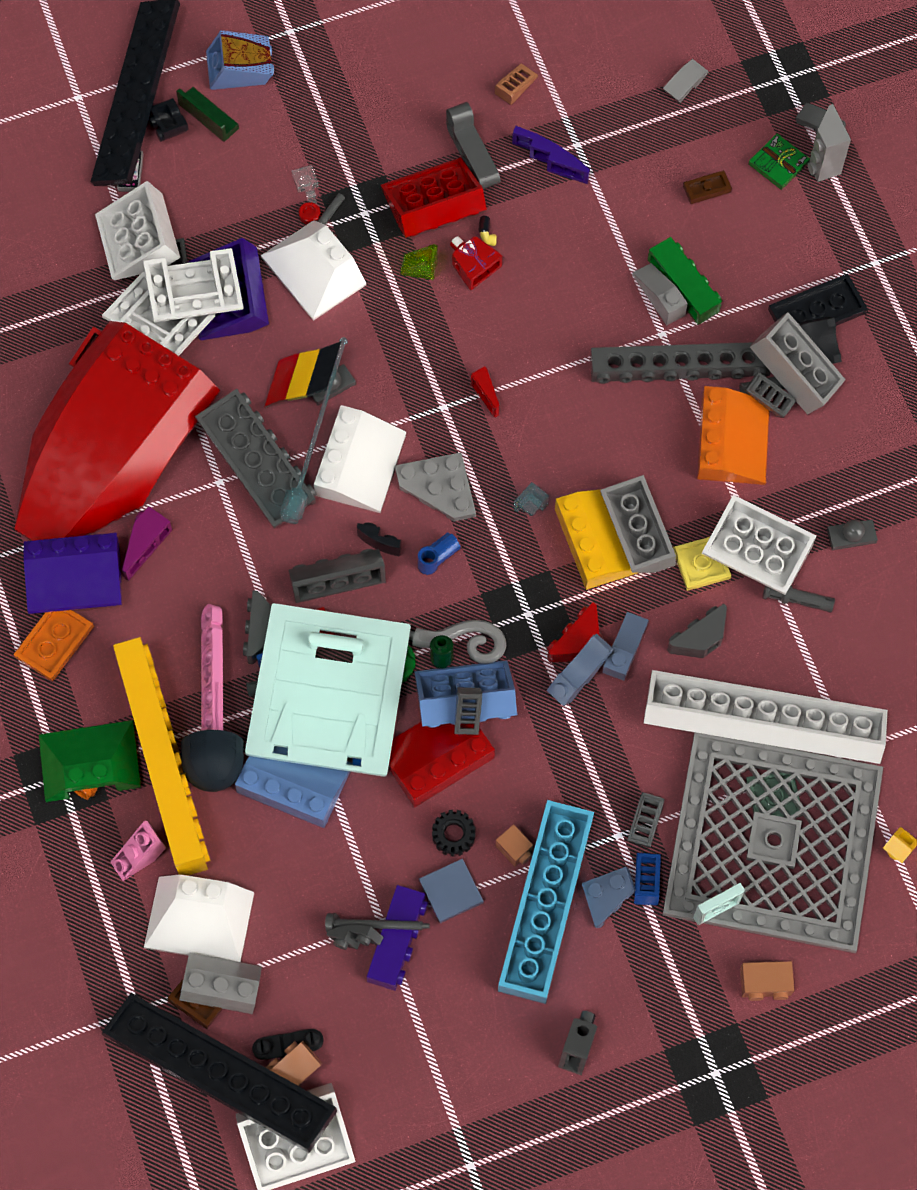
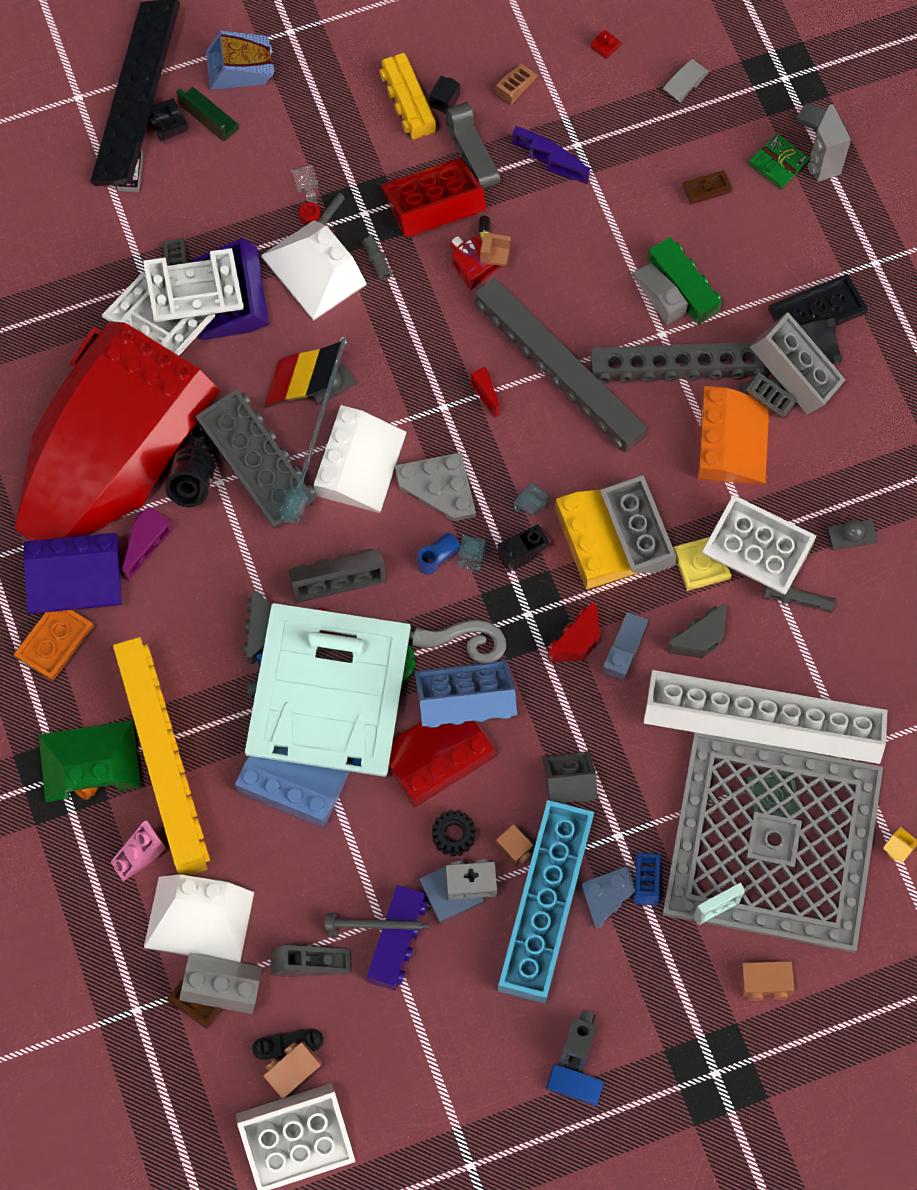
(136, 231): white slope -> none
(191, 470): none -> black cylinder
(212, 756): piece -> none
(220, 1072): black plate -> none
(309, 961): none -> dark grey slope
(353, 936): dark grey slope -> none
(372, 536): black slope -> none
(376, 258): none -> dark grey pin
(408, 96): none -> yellow brick
(421, 263): clear neon green slope -> none
(441, 651): dark green brick -> none
(444, 94): none -> black brick
(458, 883): none -> light grey brick
(471, 553): none -> clear light blue brick
(471, 694): dark grey slope -> none
(495, 249): none -> nougat panel
(522, 548): none -> black slope
(559, 365): none -> dark grey brick
(570, 777): none -> dark grey slope
(574, 1085): none -> blue slope
(580, 670): sand blue slope -> none
(605, 44): none -> red tile
(650, 800): dark grey slope -> none

